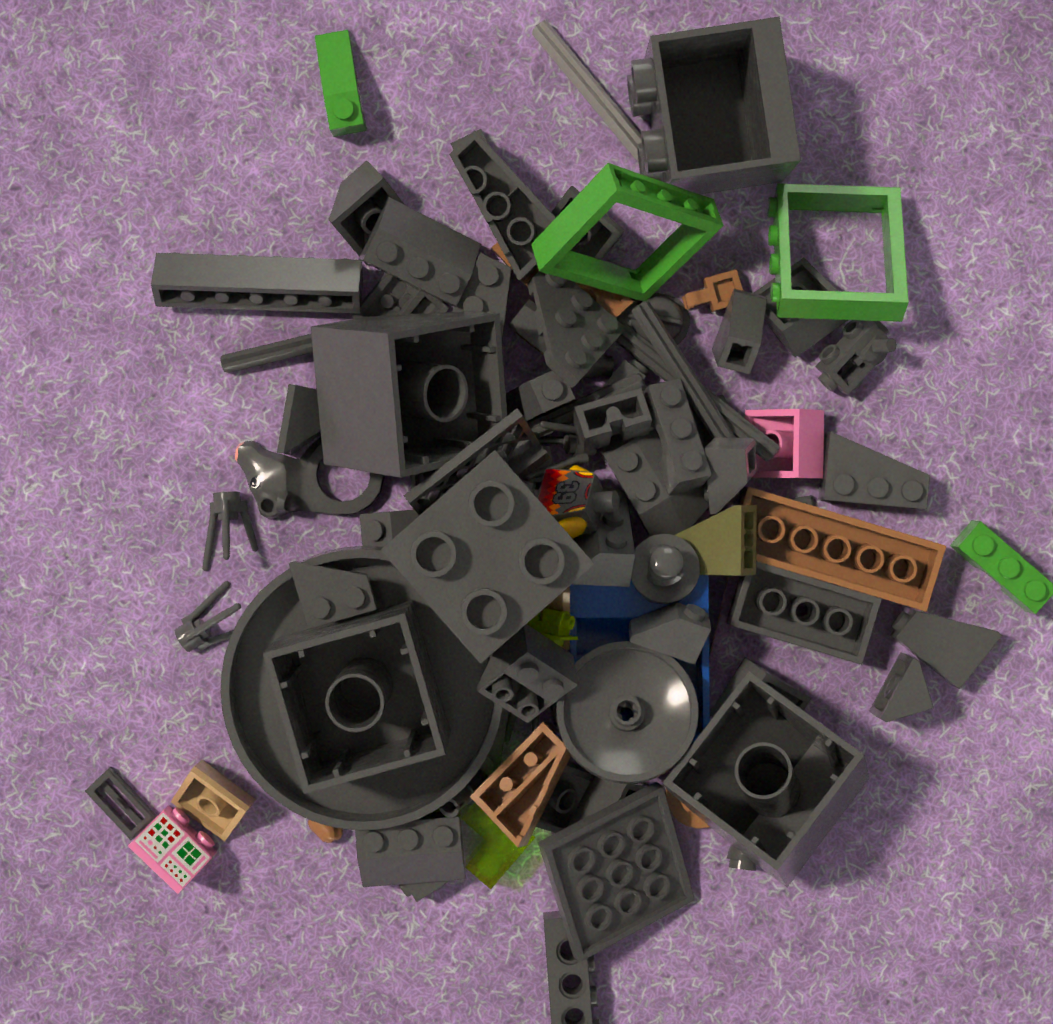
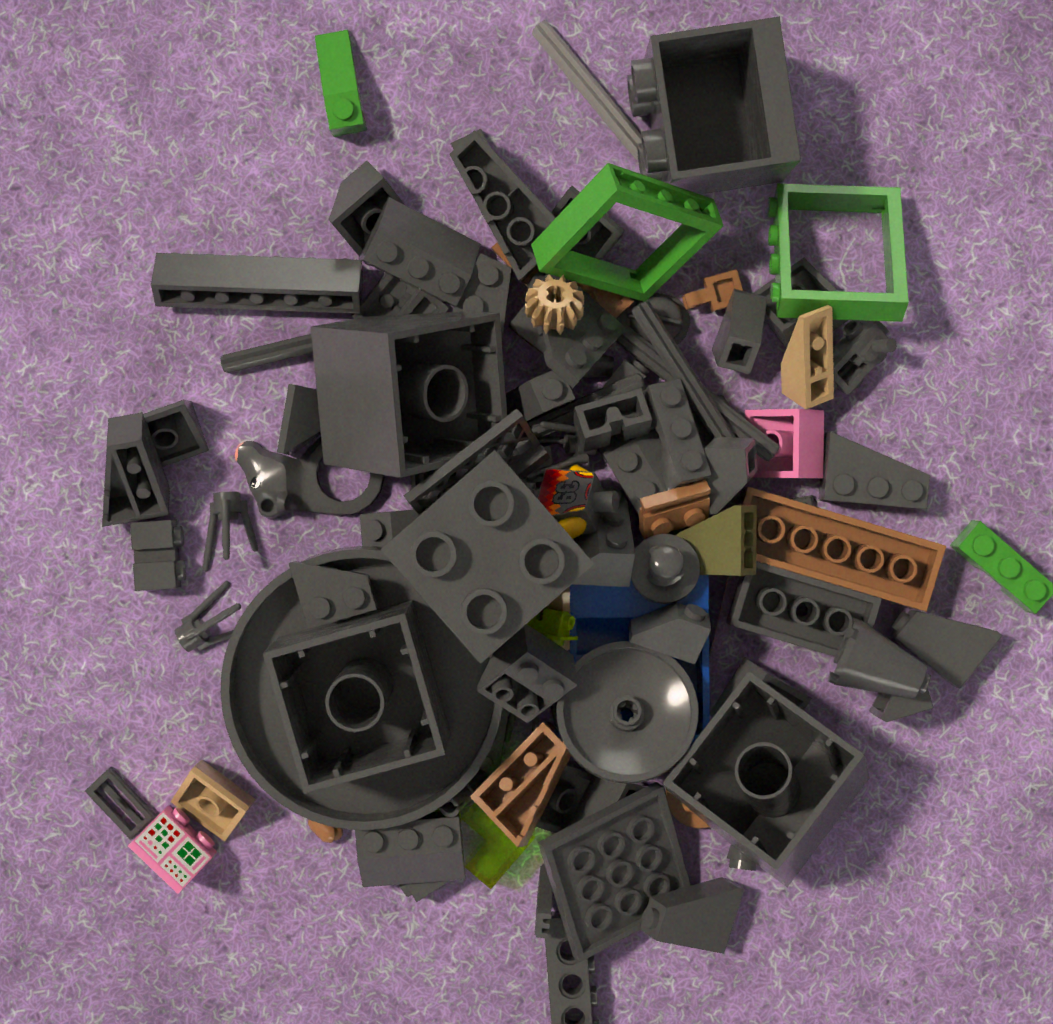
(133, 473): none -> dark grey wedge
(157, 555): none -> dark grey brick
(176, 432): none -> dark grey slope
(544, 904): none -> dark grey tile
(554, 304): none -> tan gear
(674, 509): none -> medium nougat plate
(694, 915): none -> dark grey slope
(808, 360): none -> tan slope
(877, 664): none -> dark grey cone

